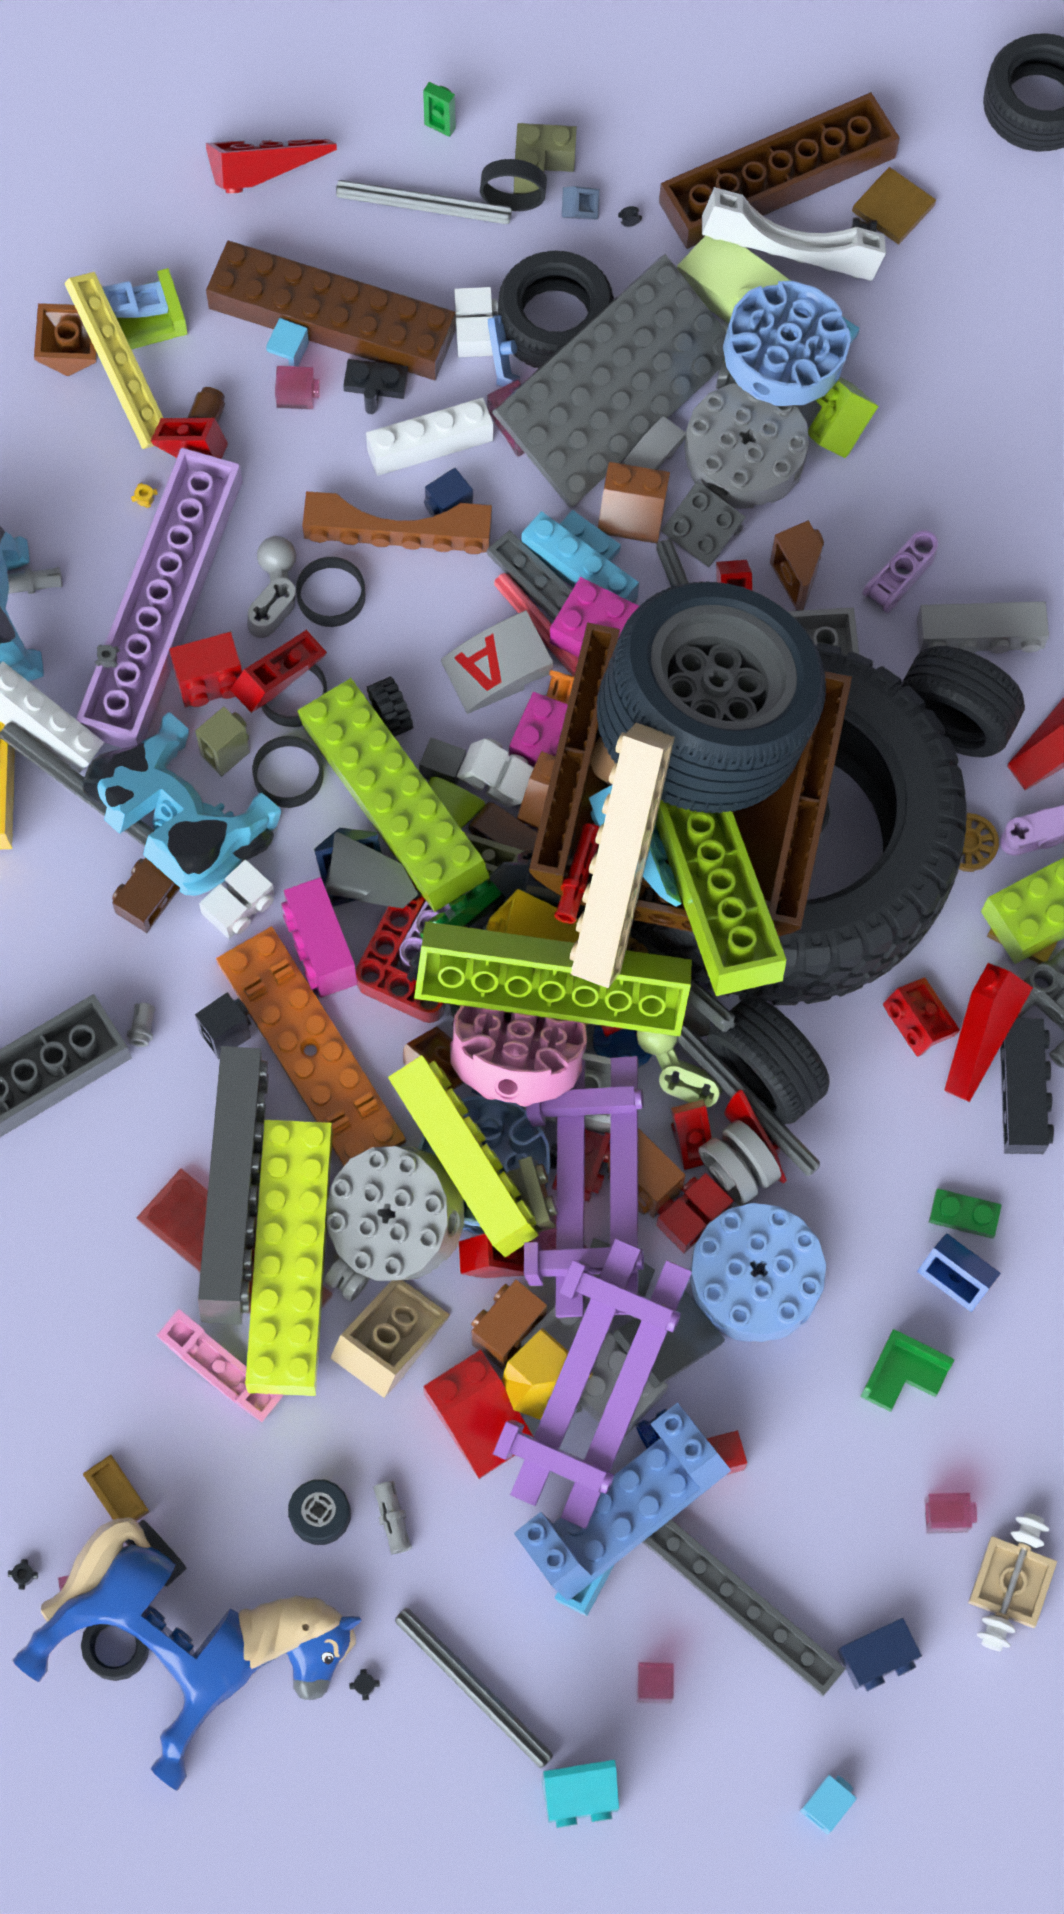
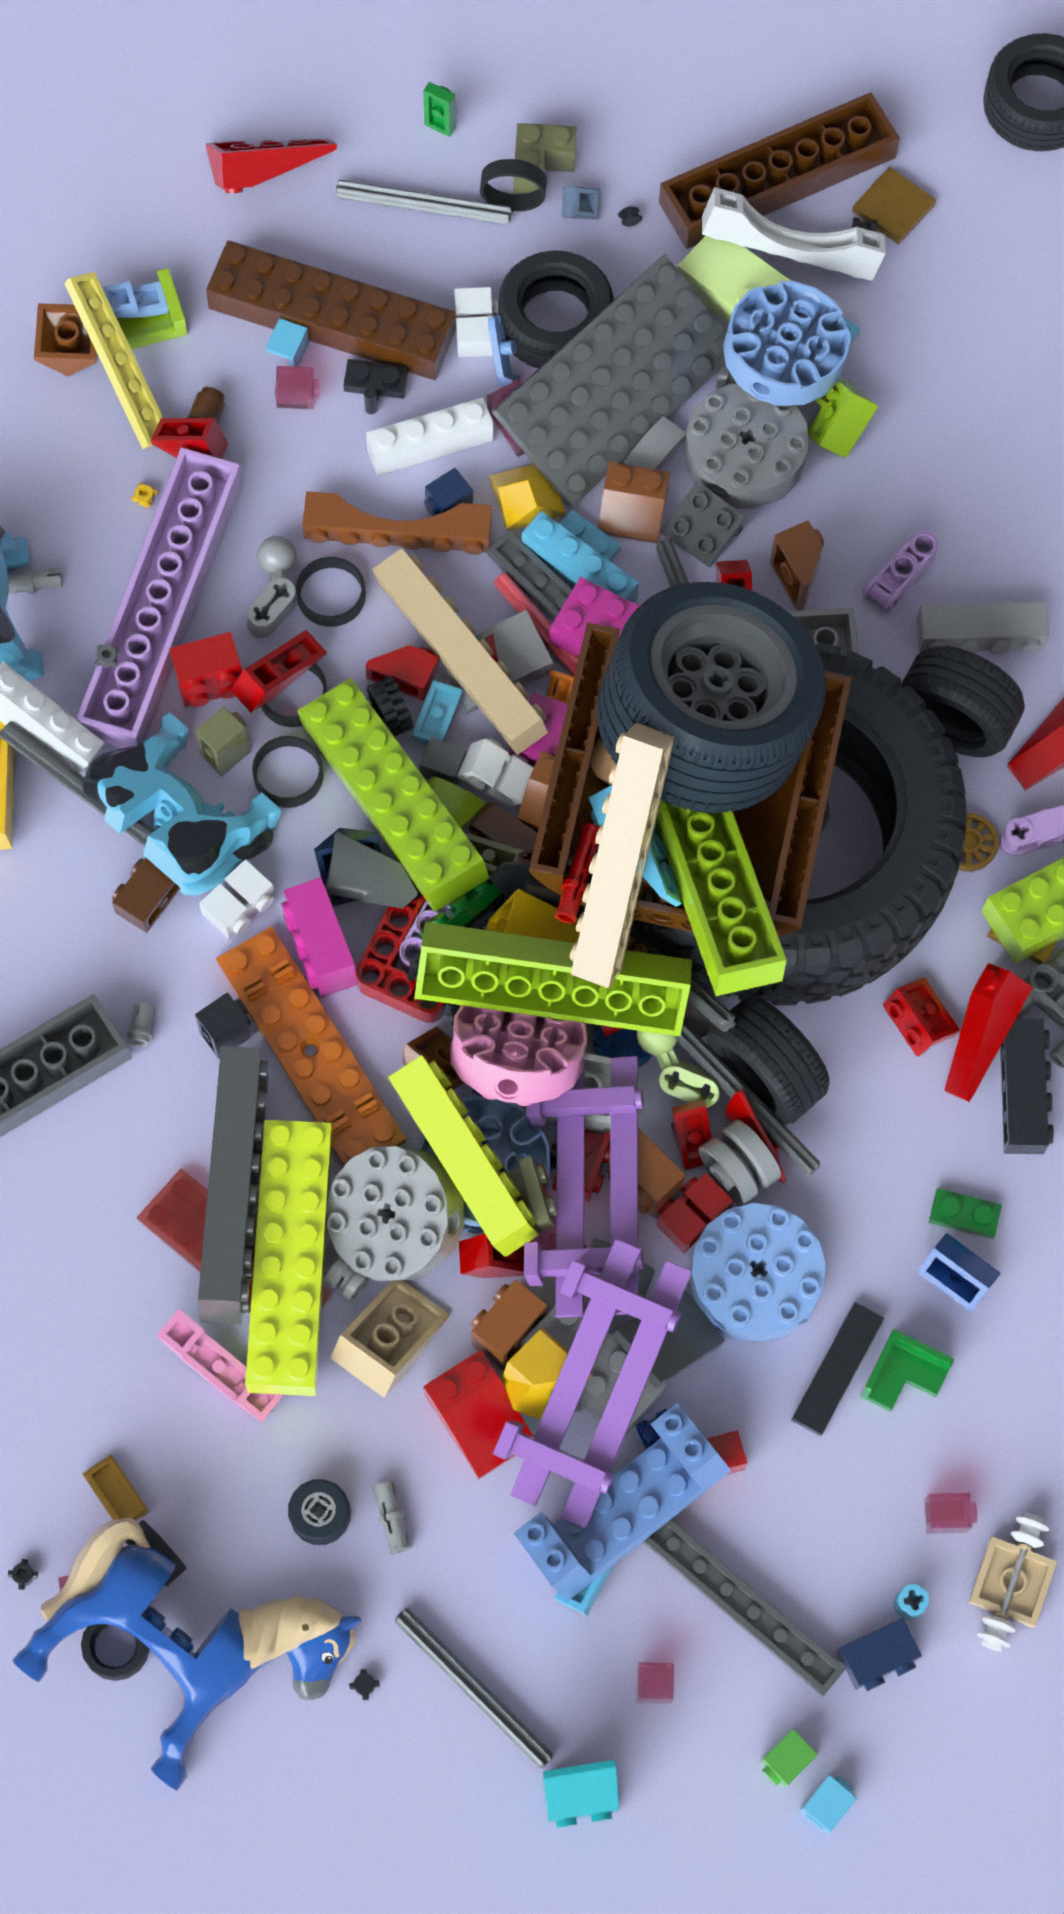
(409, 667): none -> red slope
(437, 713): none -> medium azure plate
(460, 651): none -> tan brick
(523, 495): none -> yellow slope
(787, 1759): none -> bright green brick
(837, 1369): none -> black tile
(906, 1611): none -> medium azure bush

